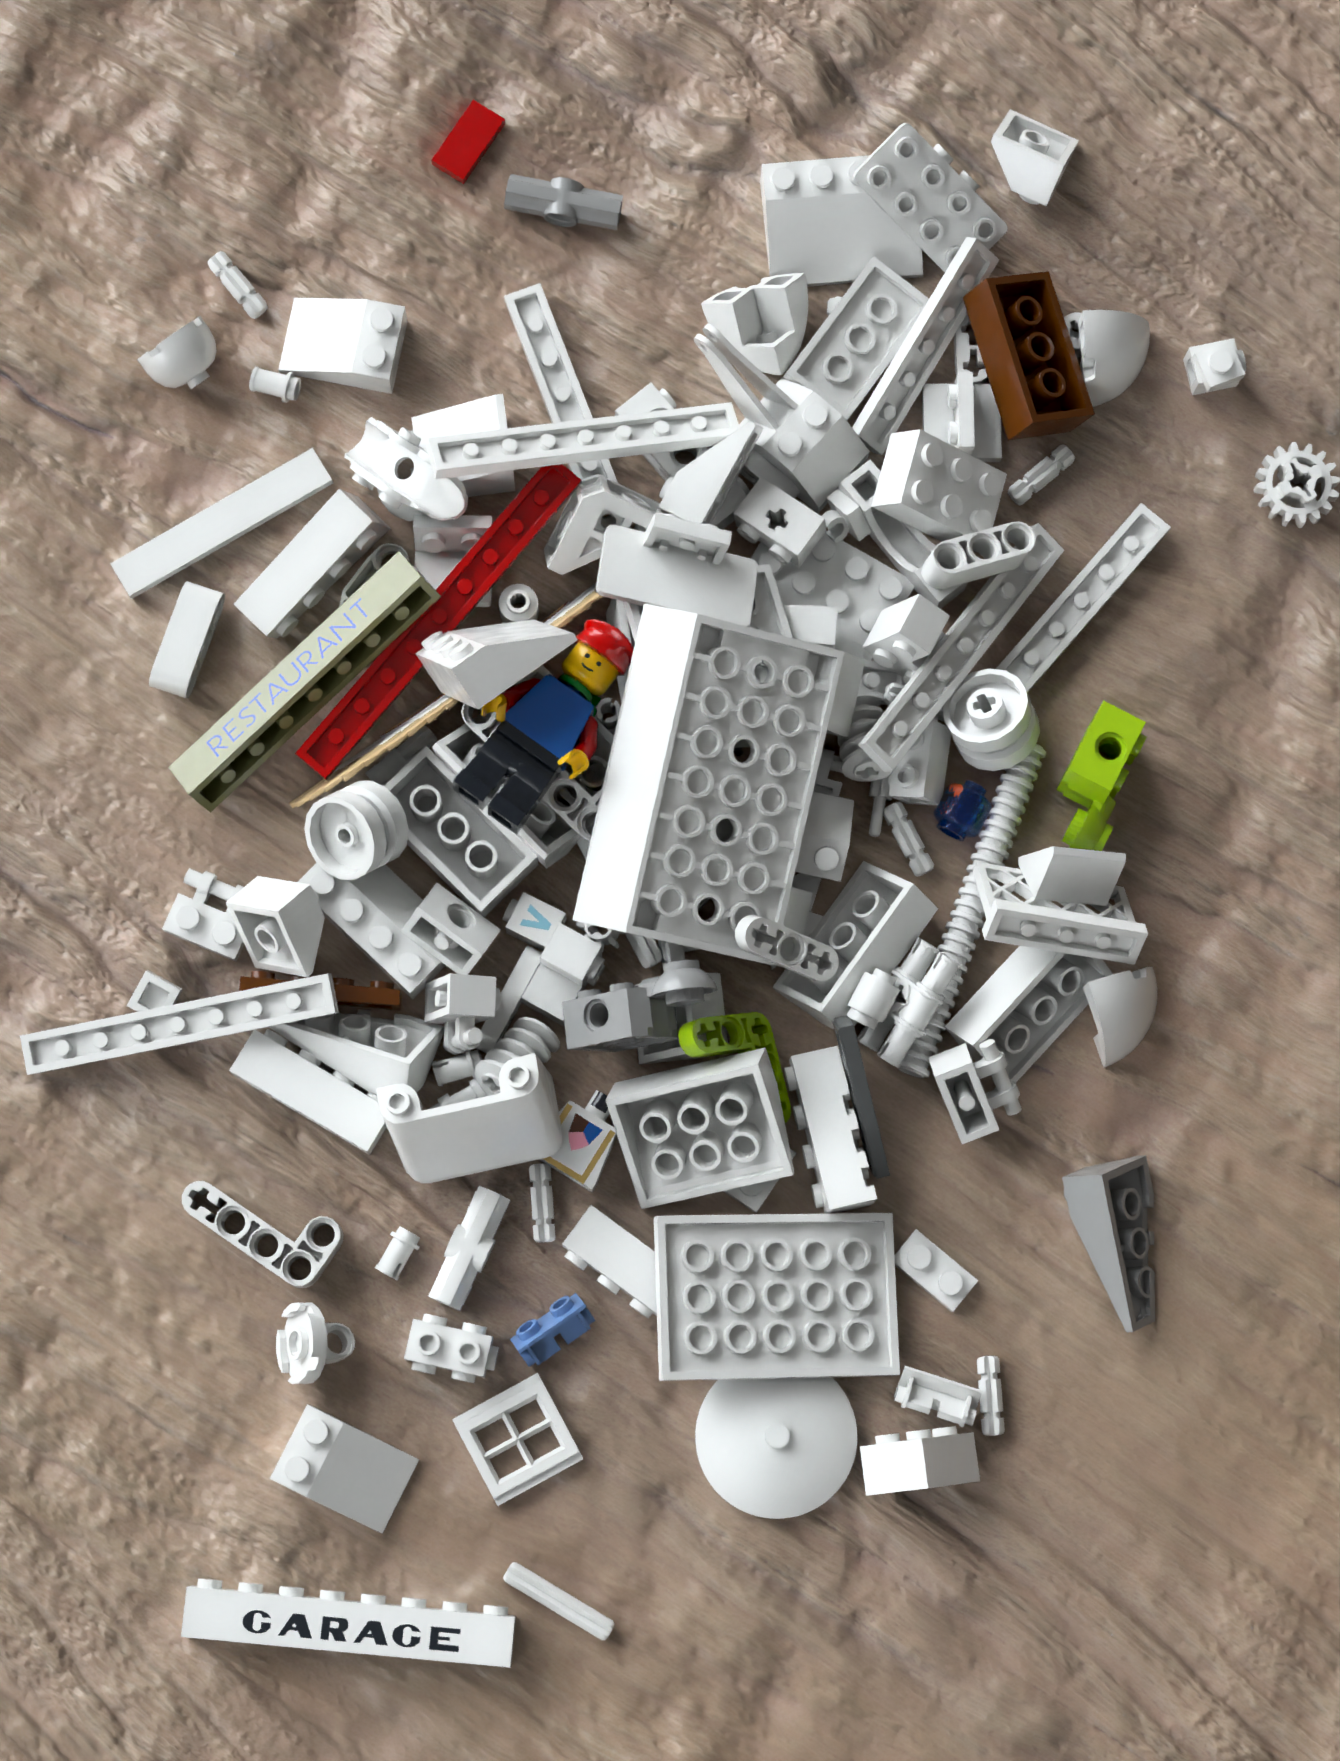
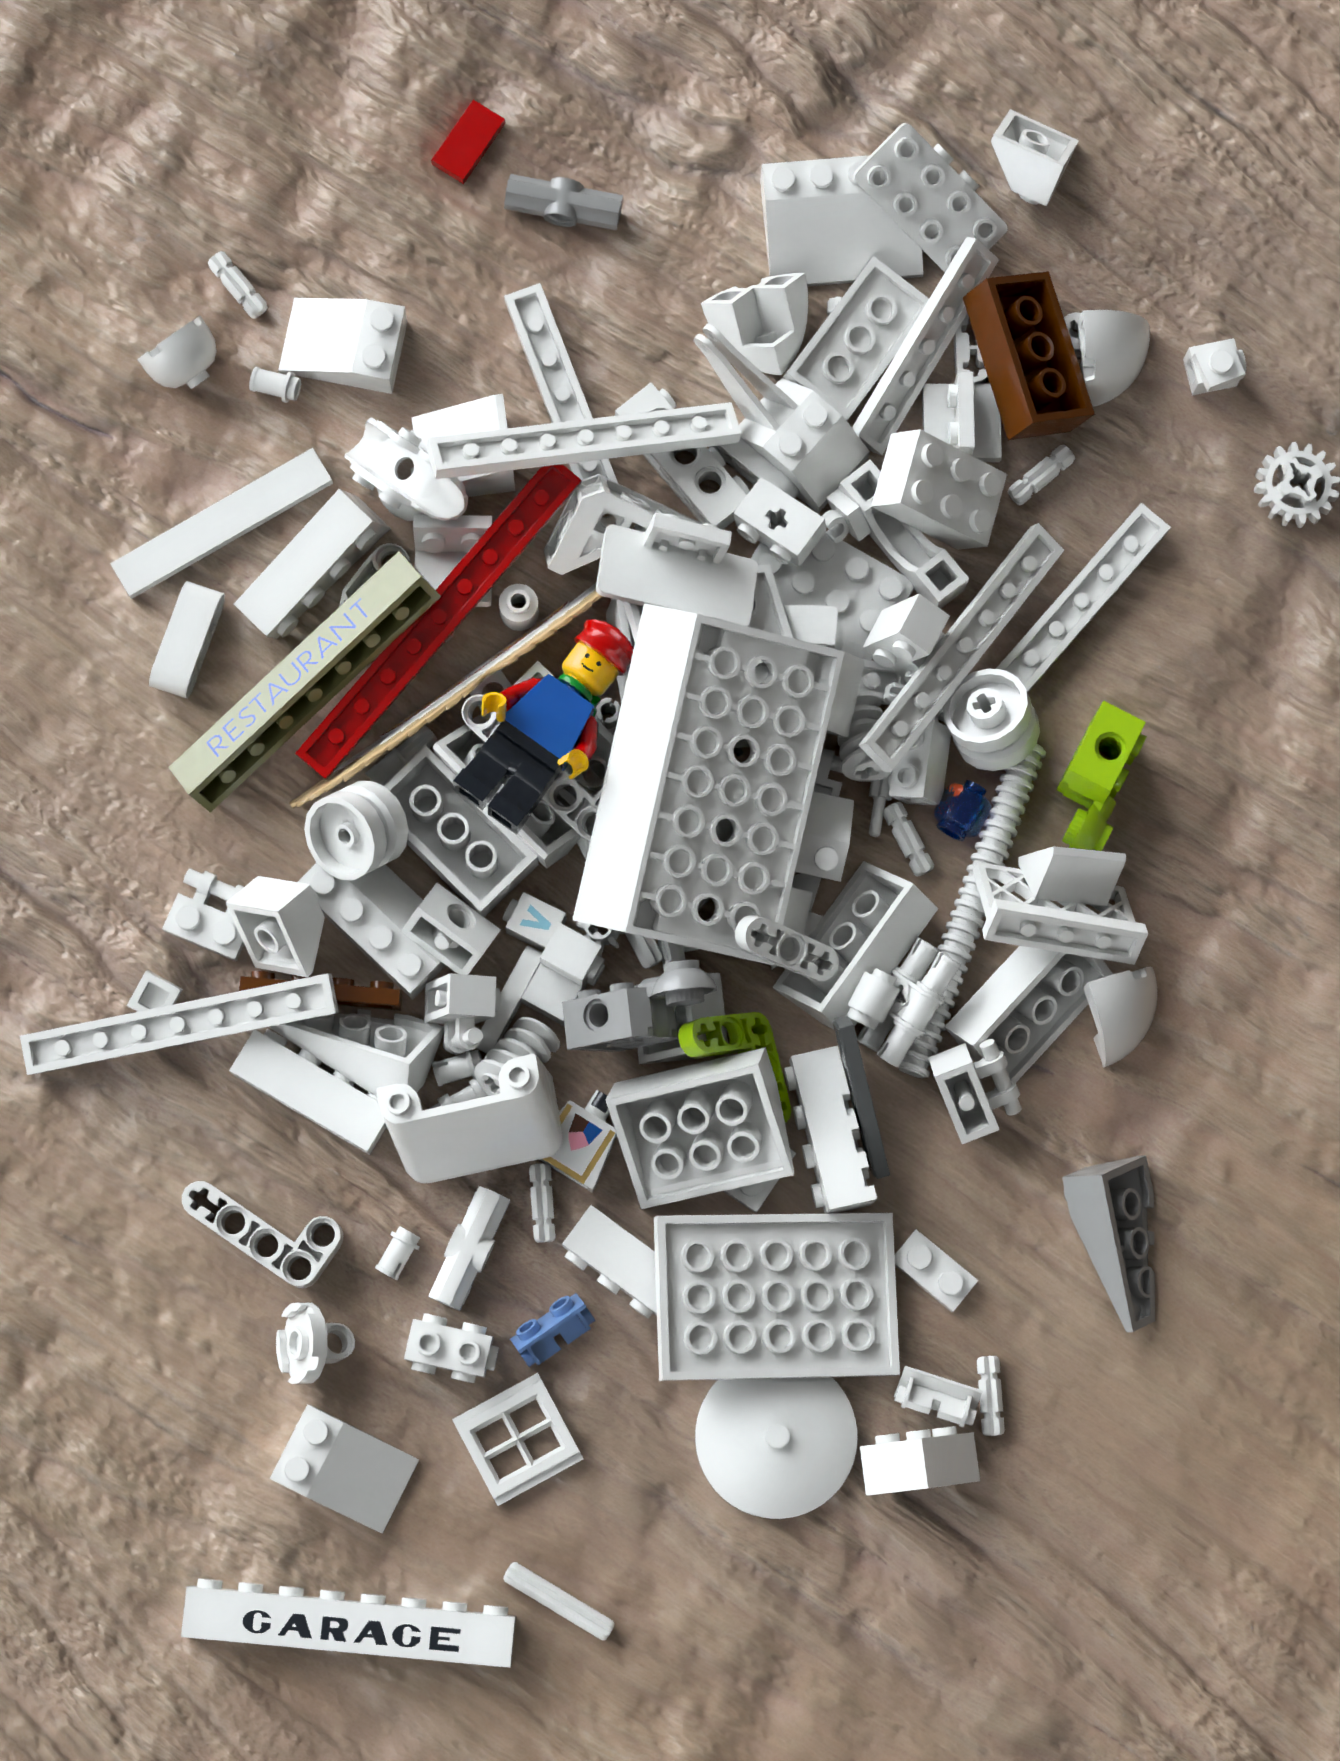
(489, 659): white slope -> none
(704, 483): white slope -> none
(966, 566): white beam -> none

